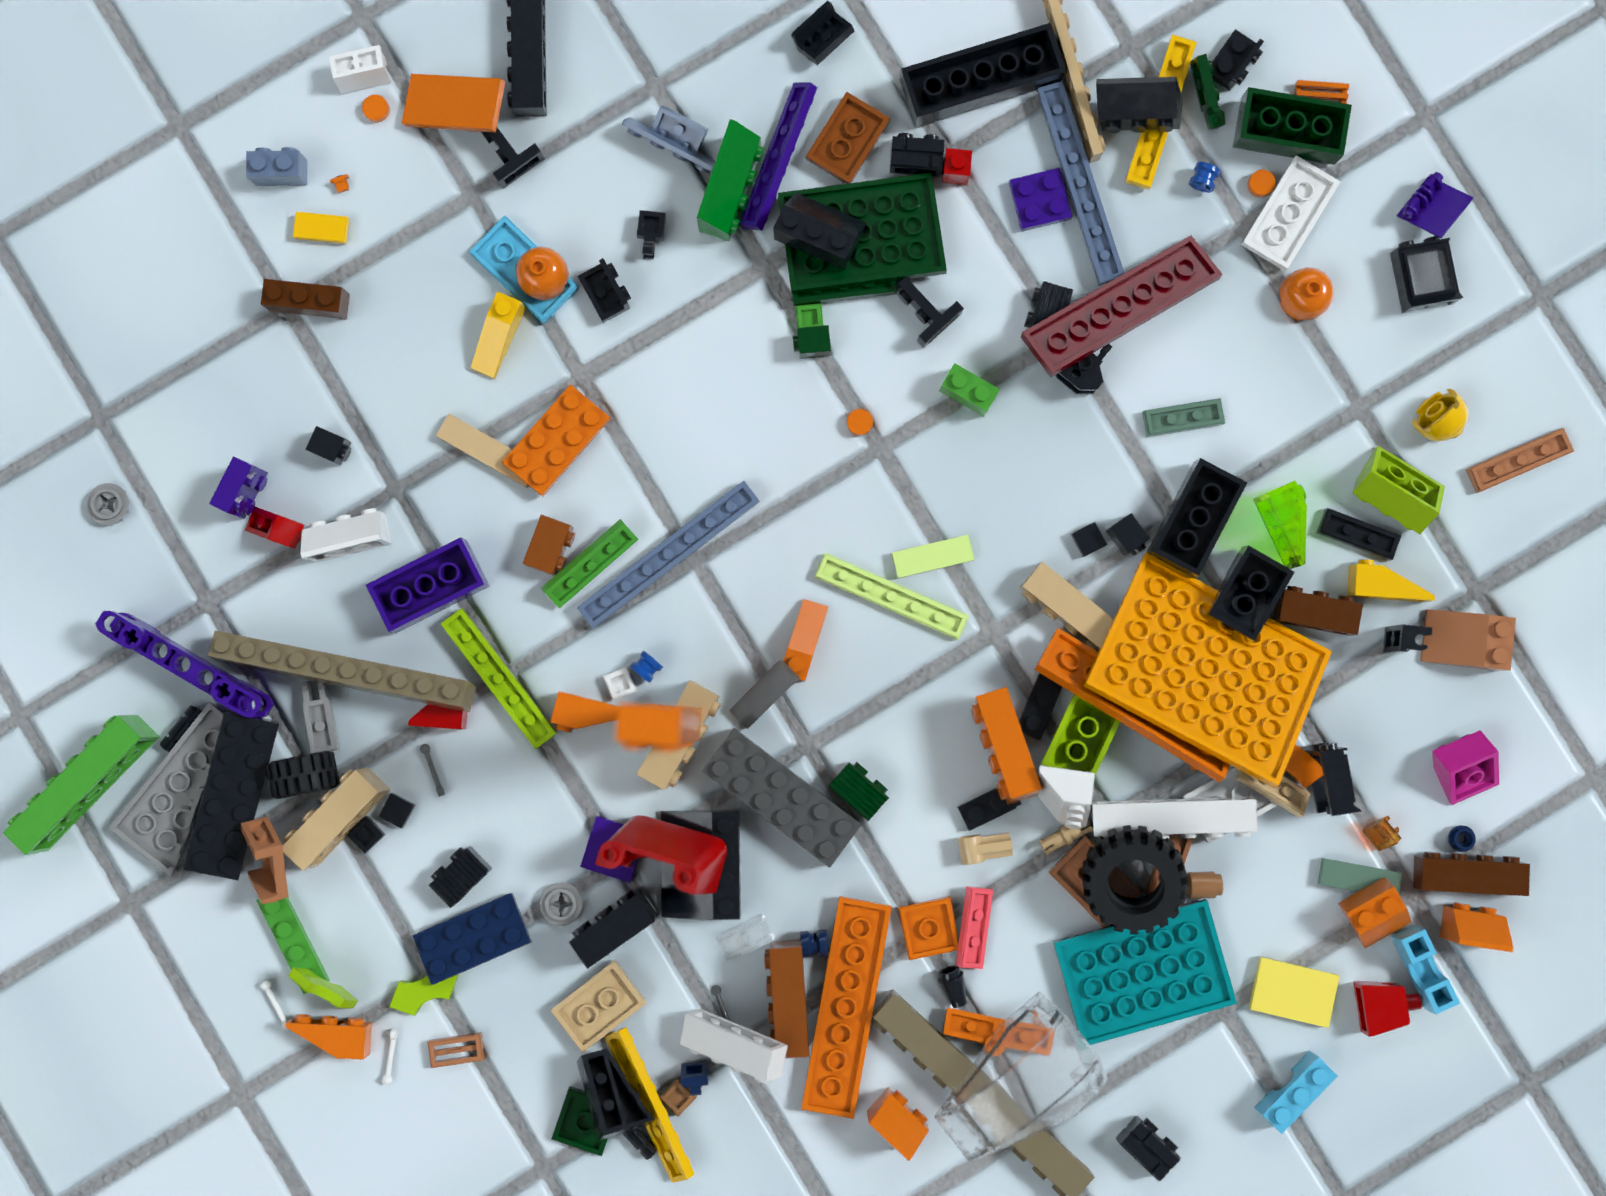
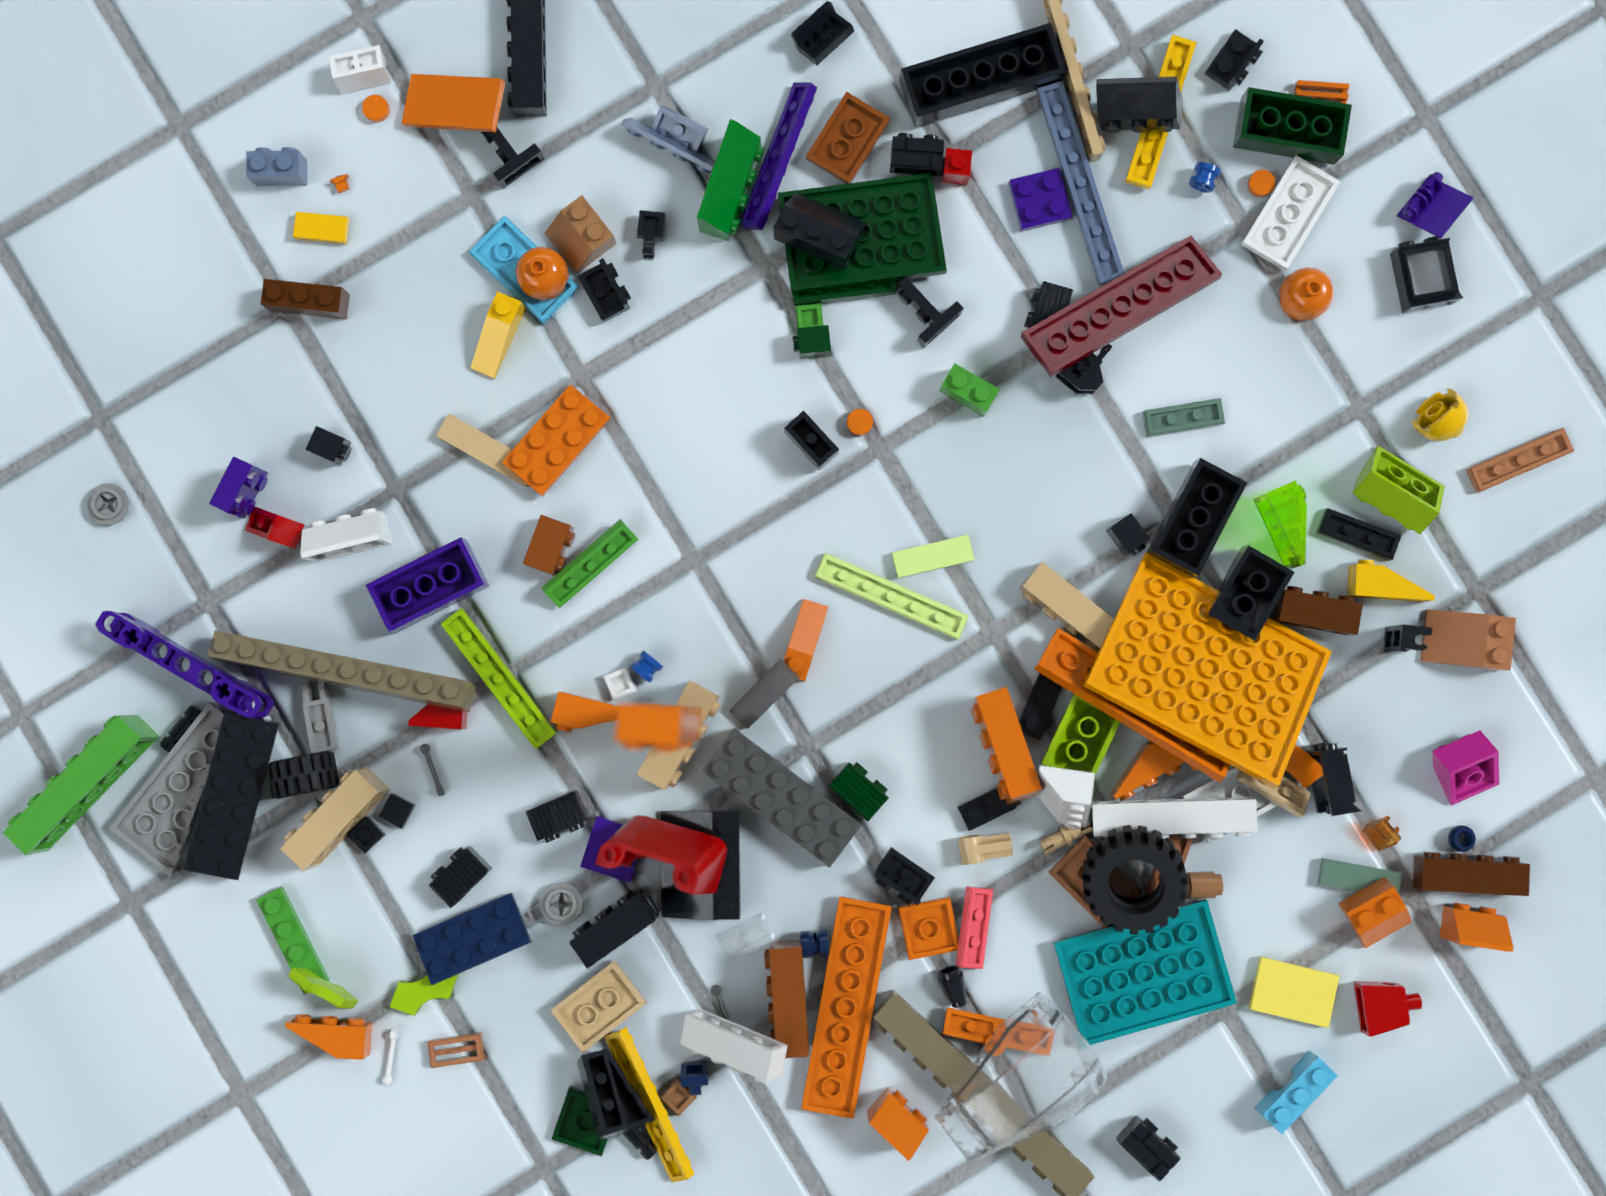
(265, 844): nougat panel -> none
(265, 986): white hinge -> none
(557, 816): none -> black brick
(579, 235): none -> medium nougat slope
(668, 554): sand blue plate -> none
(811, 440): none -> black brick
(903, 876): none -> black bracket
(1088, 539): black tile -> none
(1144, 769): none -> orange slope
(1207, 93): dark green hinge -> none
(1417, 956): medium azure arch -> none

